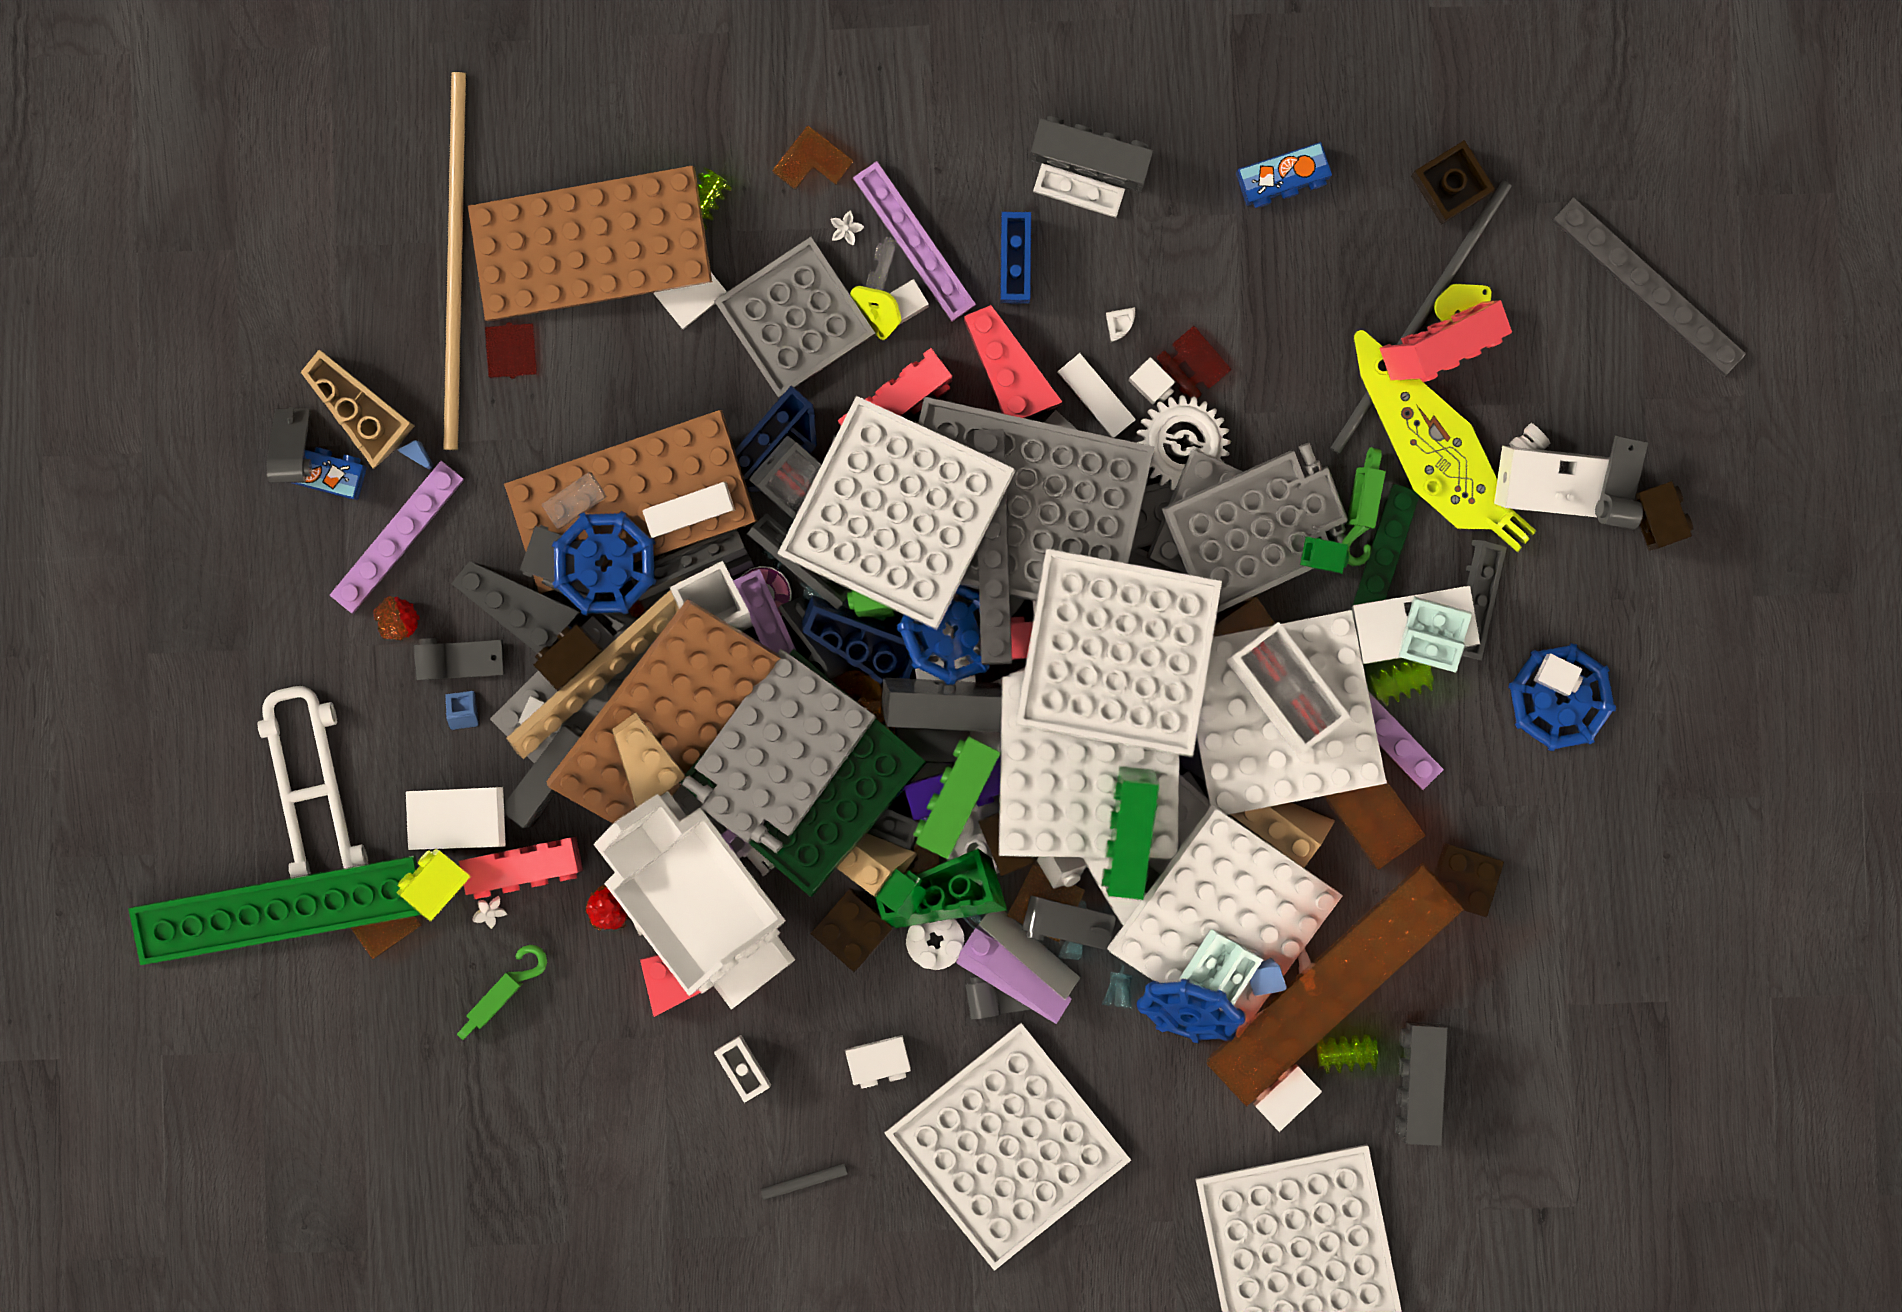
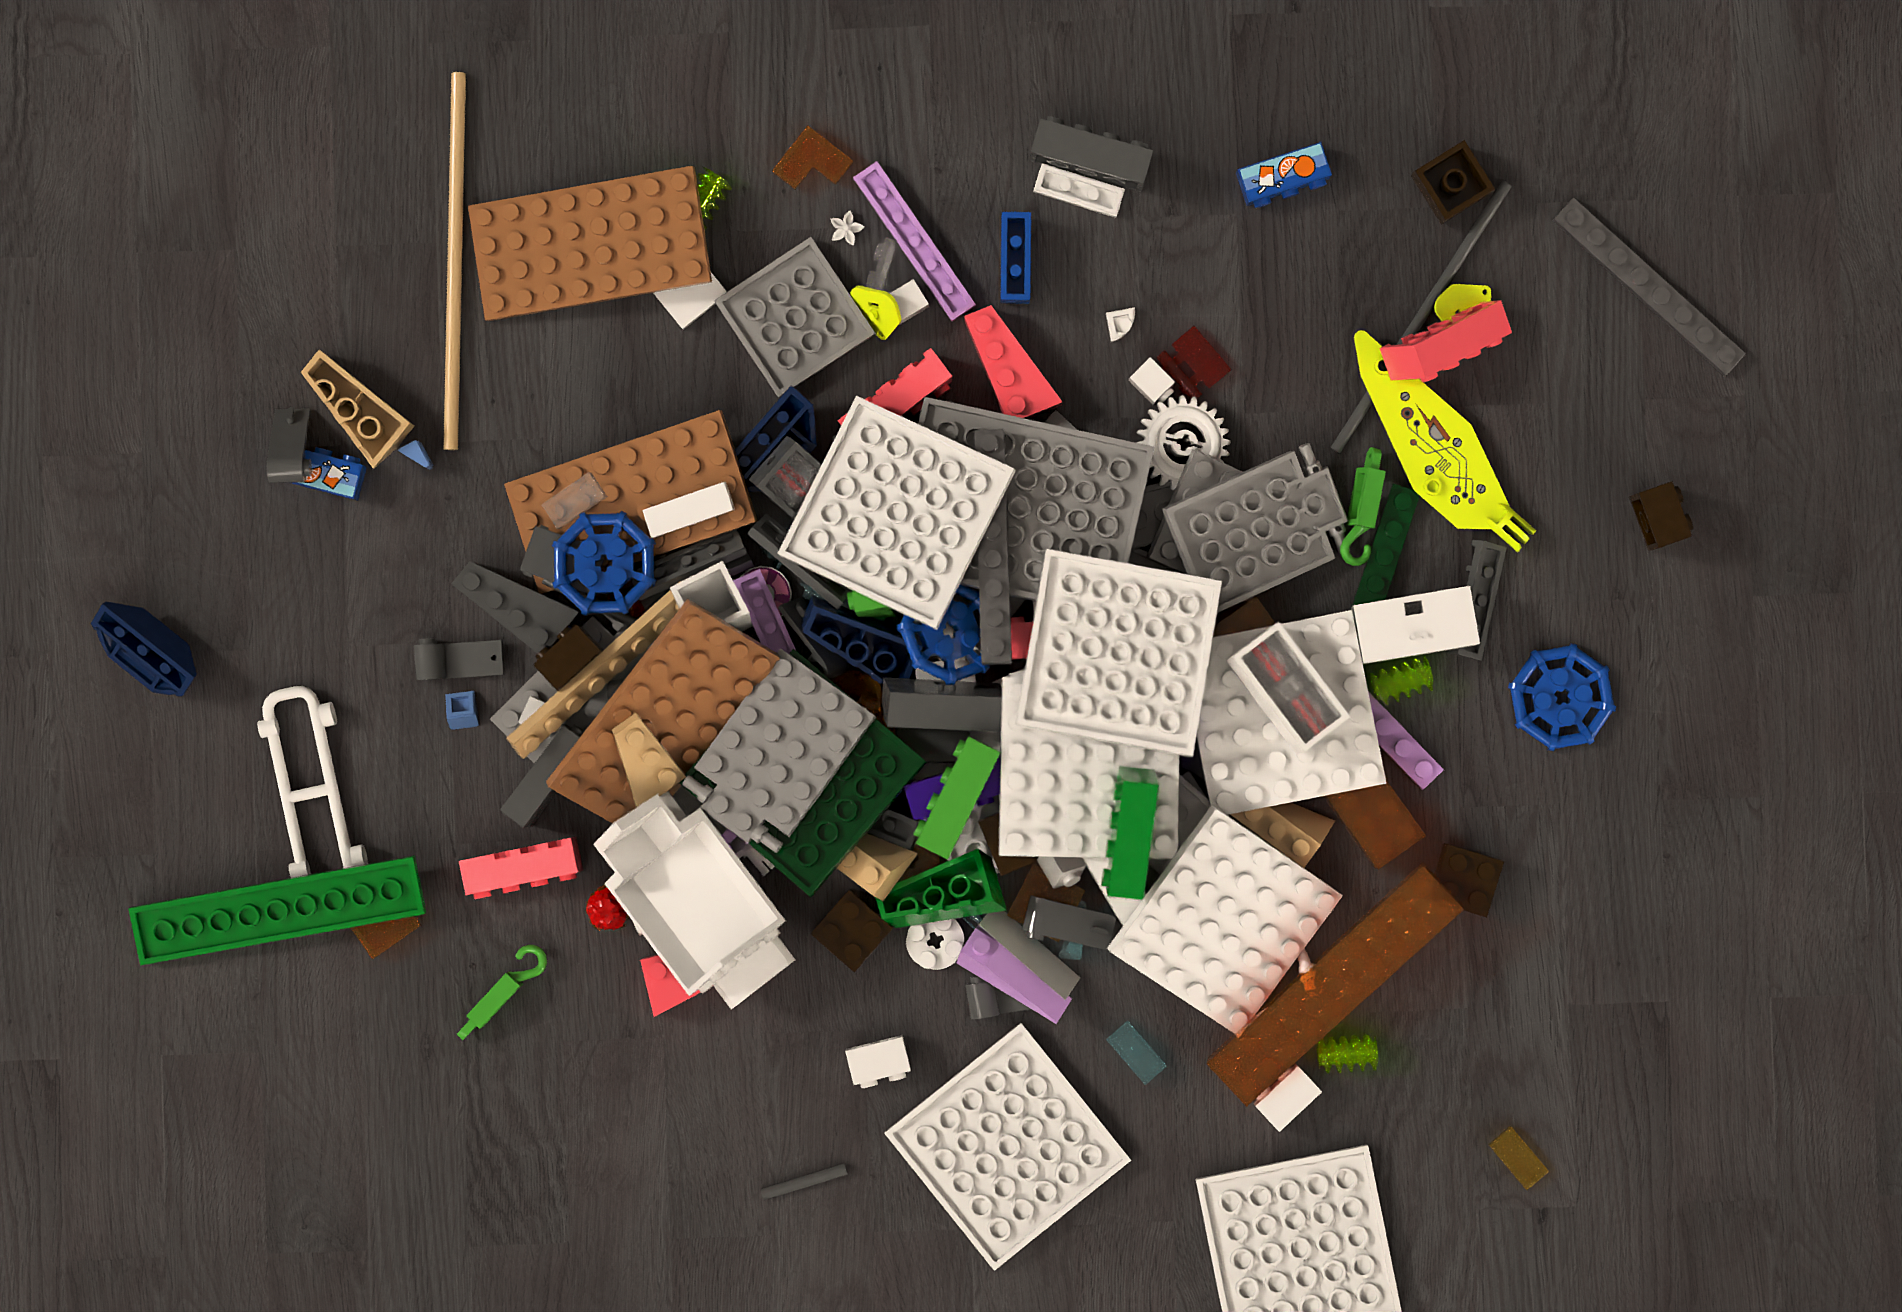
(145, 648): none -> dark blue wedge
(396, 618): clear orange piece -> none
(397, 537): lavender plate -> none
(432, 883): neon yellow slope -> none
(455, 818): white tile -> none
(489, 912): white plant -> none
(510, 350): clear red piece -> none
(742, 1068): white brick -> none
(902, 893): green brick -> none
(1096, 395): white tile -> none
(1120, 988): clear light blue piece -> none
(1136, 1052): none -> clear light blue slope
(1190, 1010): blue plate -> none
(1222, 965): light aqua slope -> none
(1267, 978): medium blue slope -> none
(1324, 555): green brick -> none
(1422, 1083): dark grey brick -> none
(1435, 634): light aqua slope -> none
(1518, 1158): none -> clear yellow tile
(1531, 439): white wheel -> none
(1550, 481): white brick -> none
(1559, 675): white brick -> none
(1617, 500): dark grey door -> none

